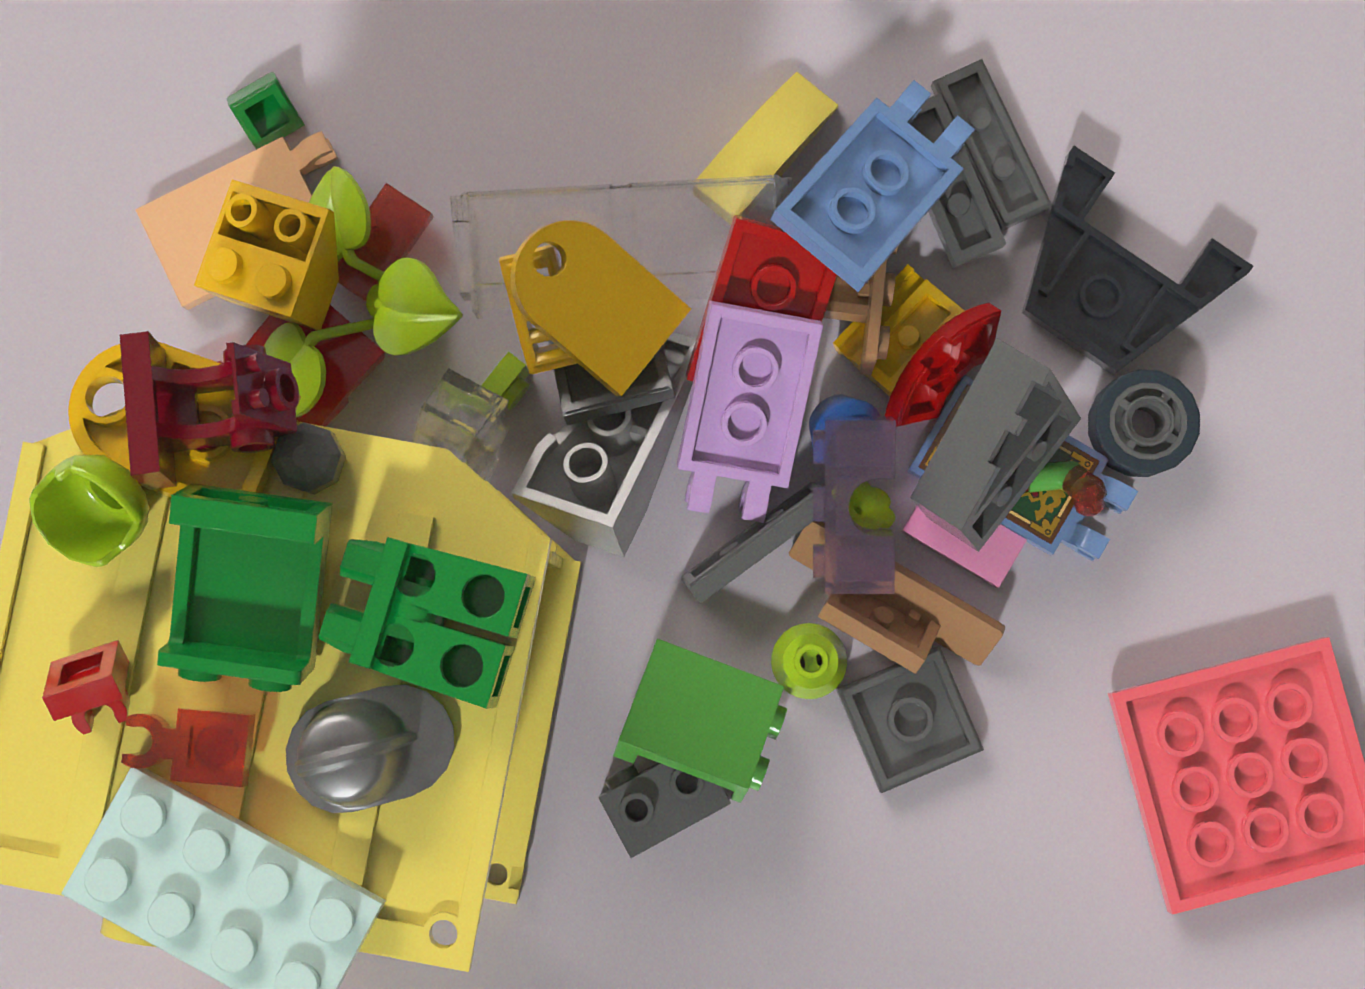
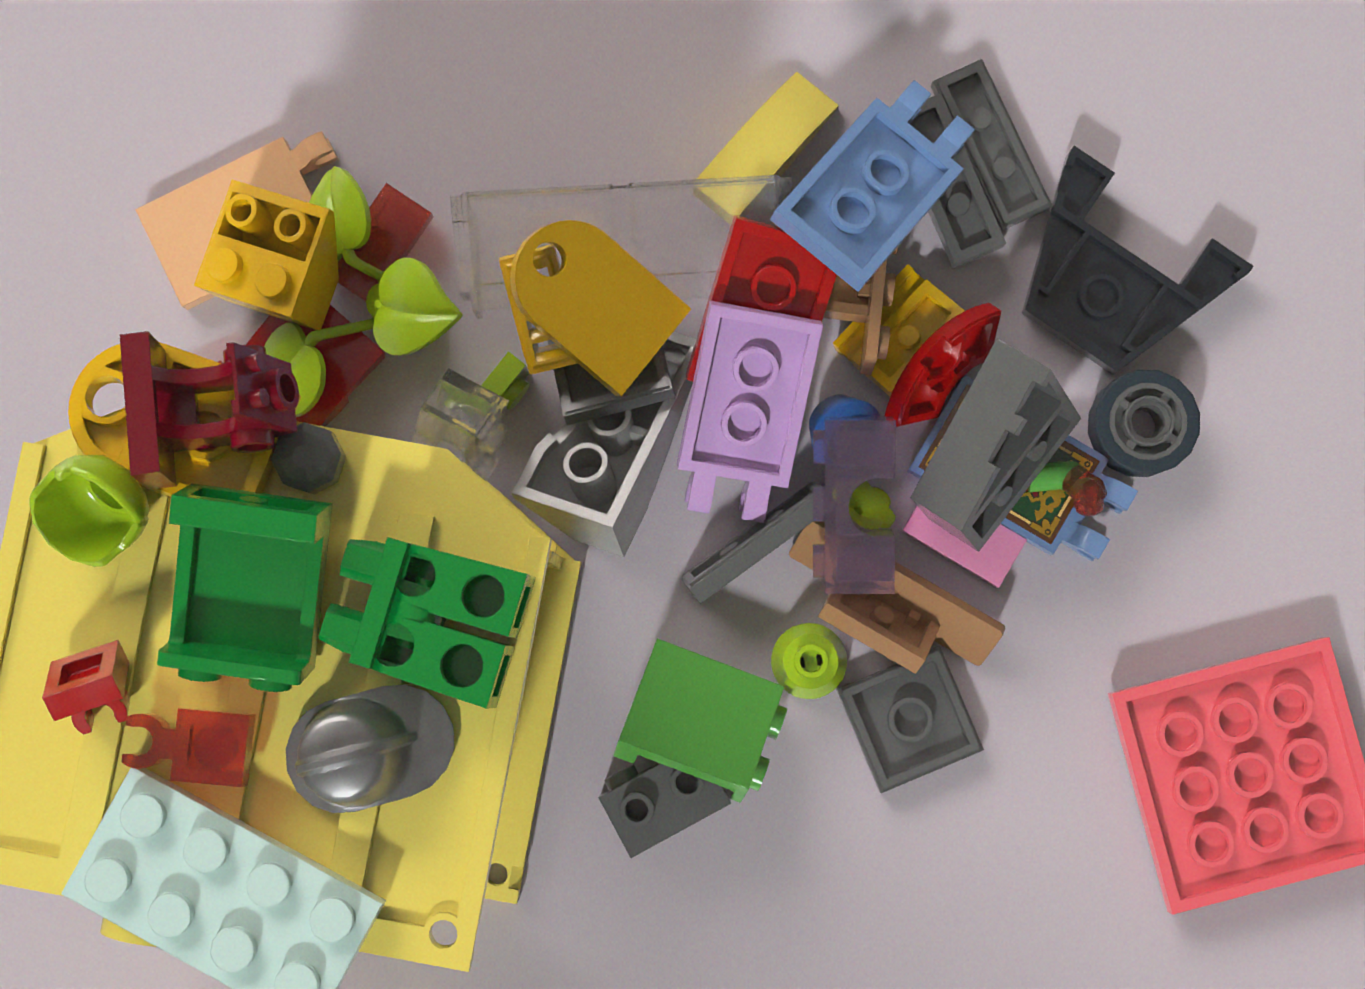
(265, 111): green slope -> none

